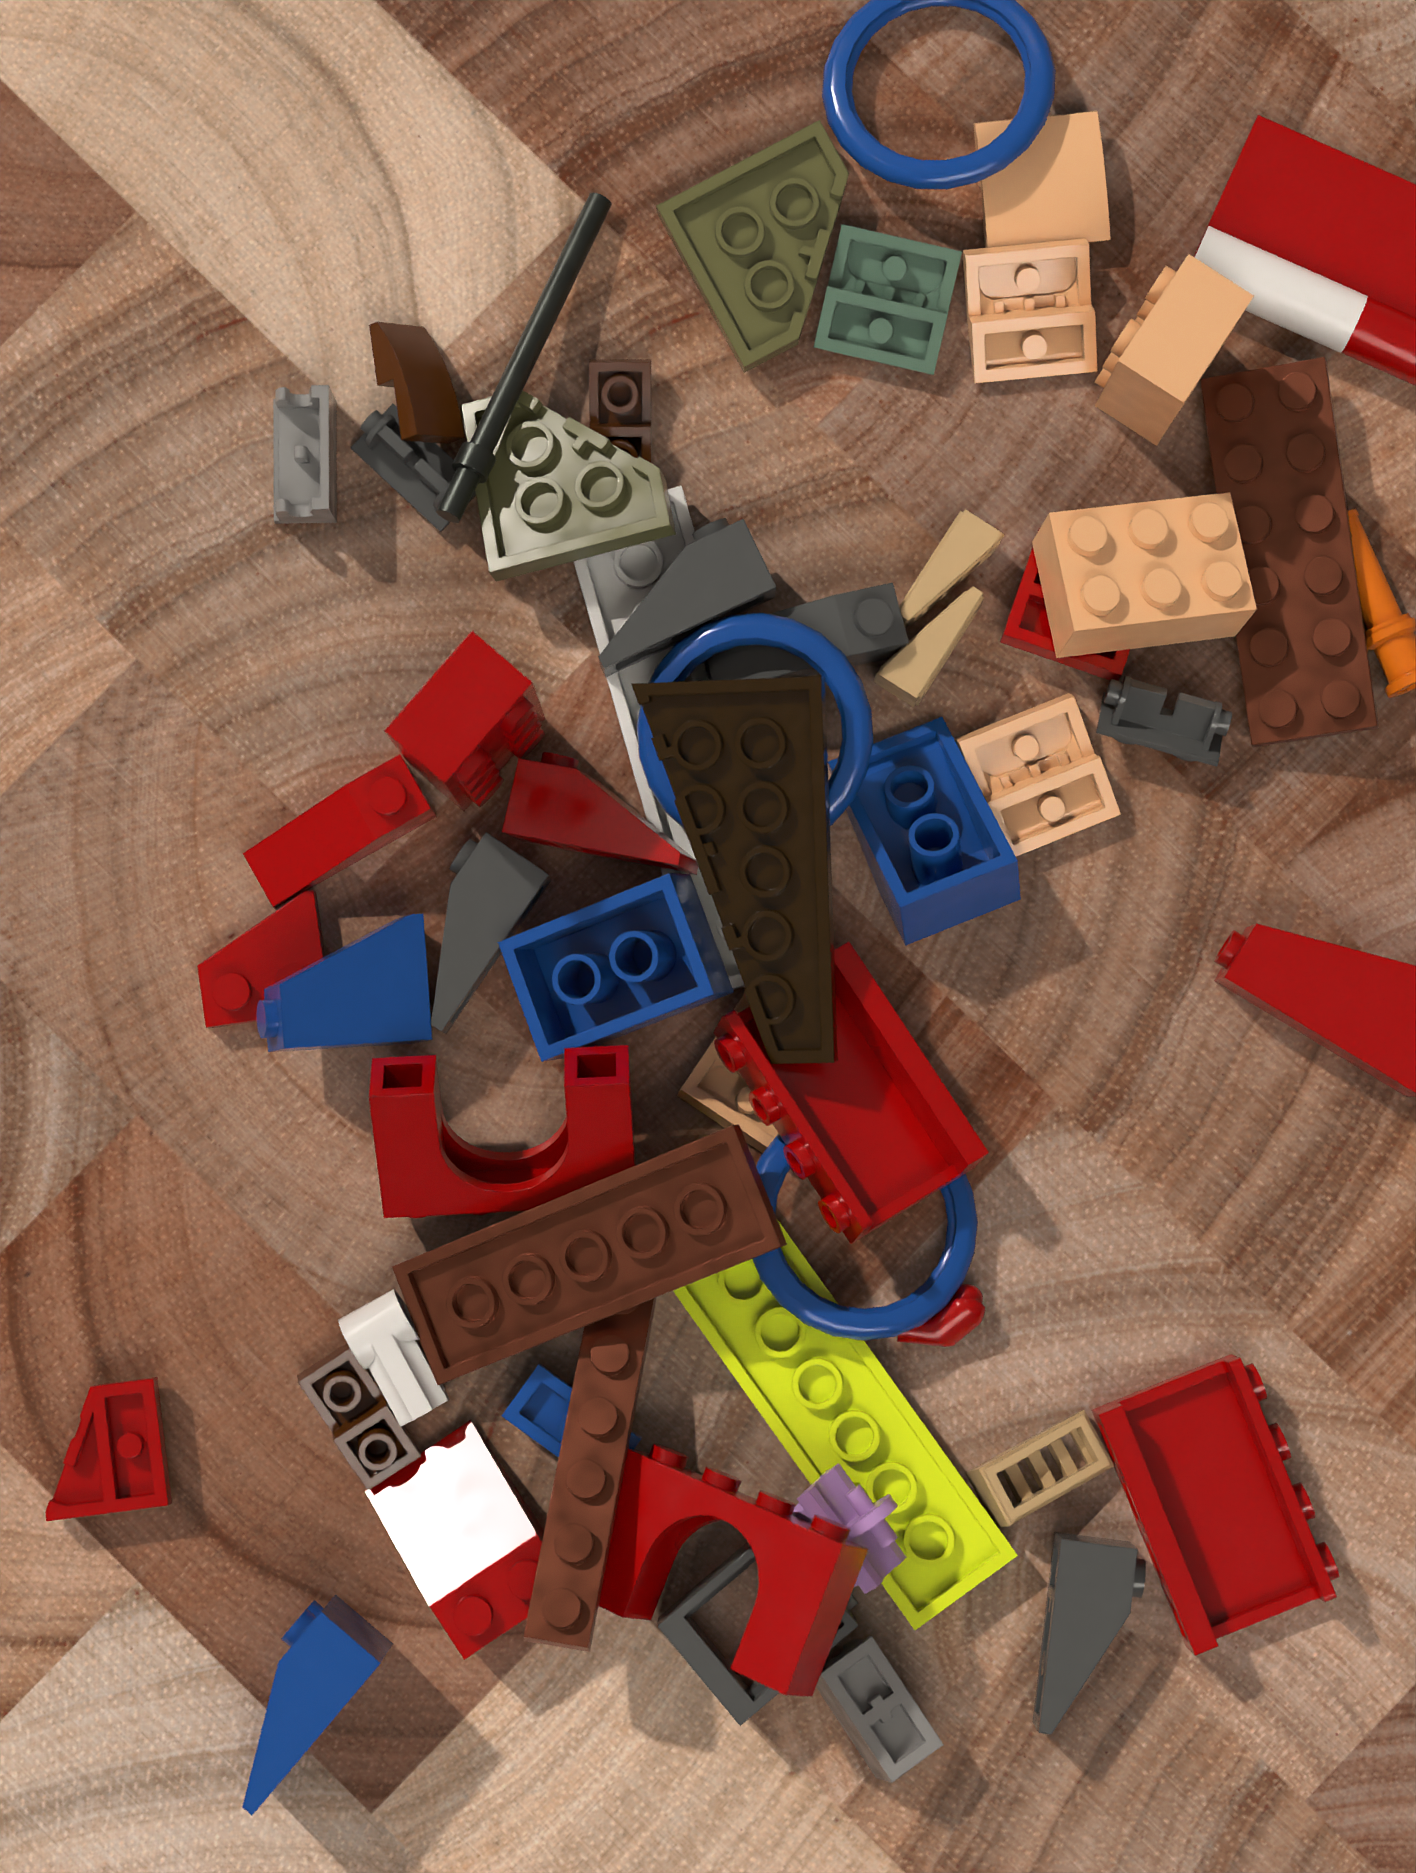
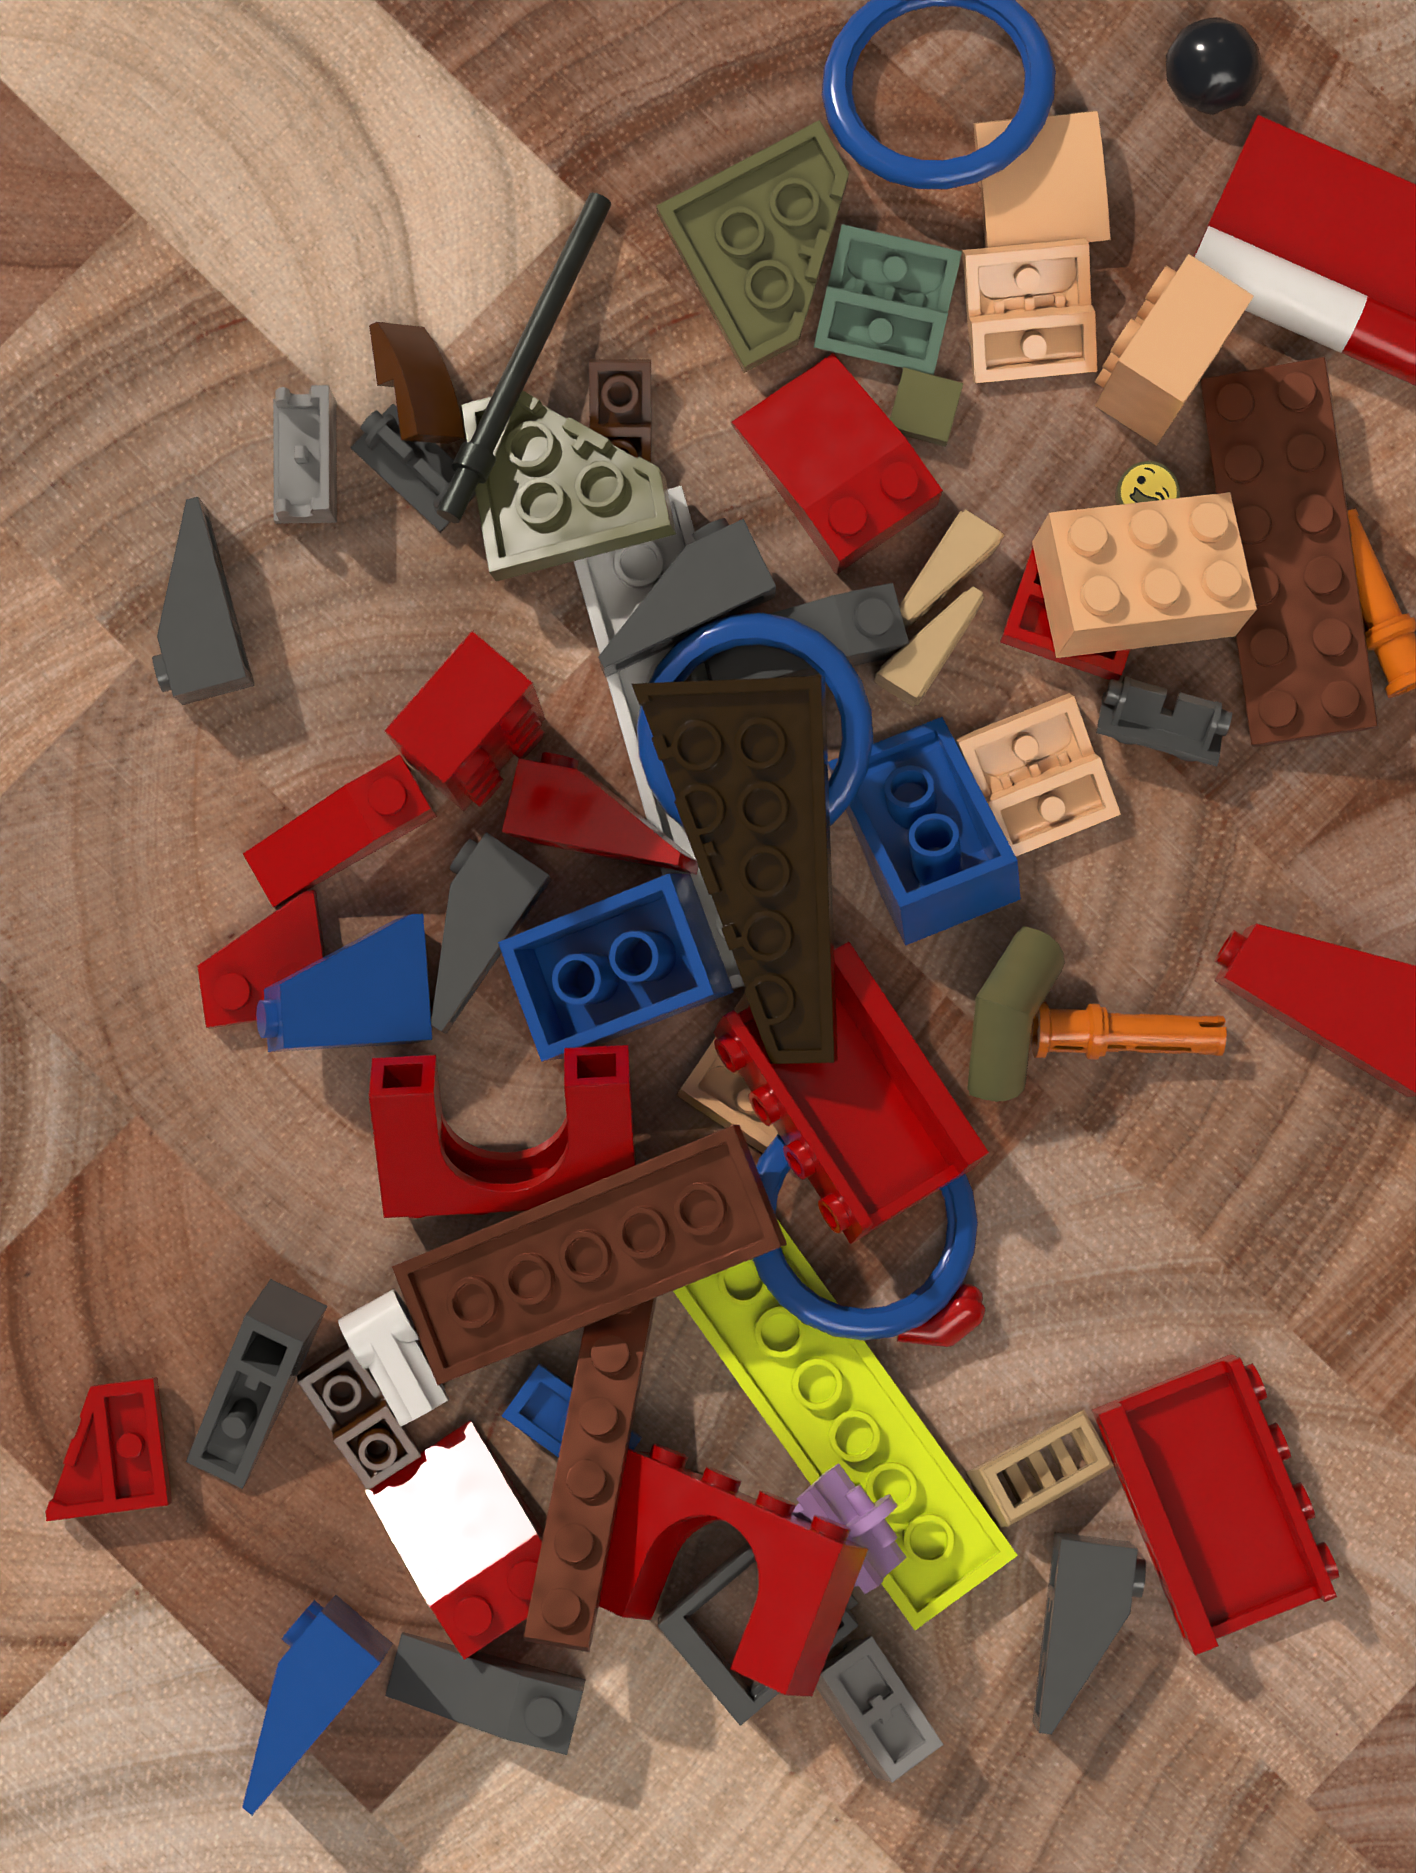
(198, 620): none -> dark grey slope
(255, 1382): none -> dark grey slope
(487, 1692): none -> dark grey slope
(838, 462): none -> red slope
(925, 406): none -> olive tile
(1007, 1012): none -> olive brick
(1099, 1032): none -> orange pin
(1146, 483): none -> light yellow tile
(1213, 65): none -> black hair

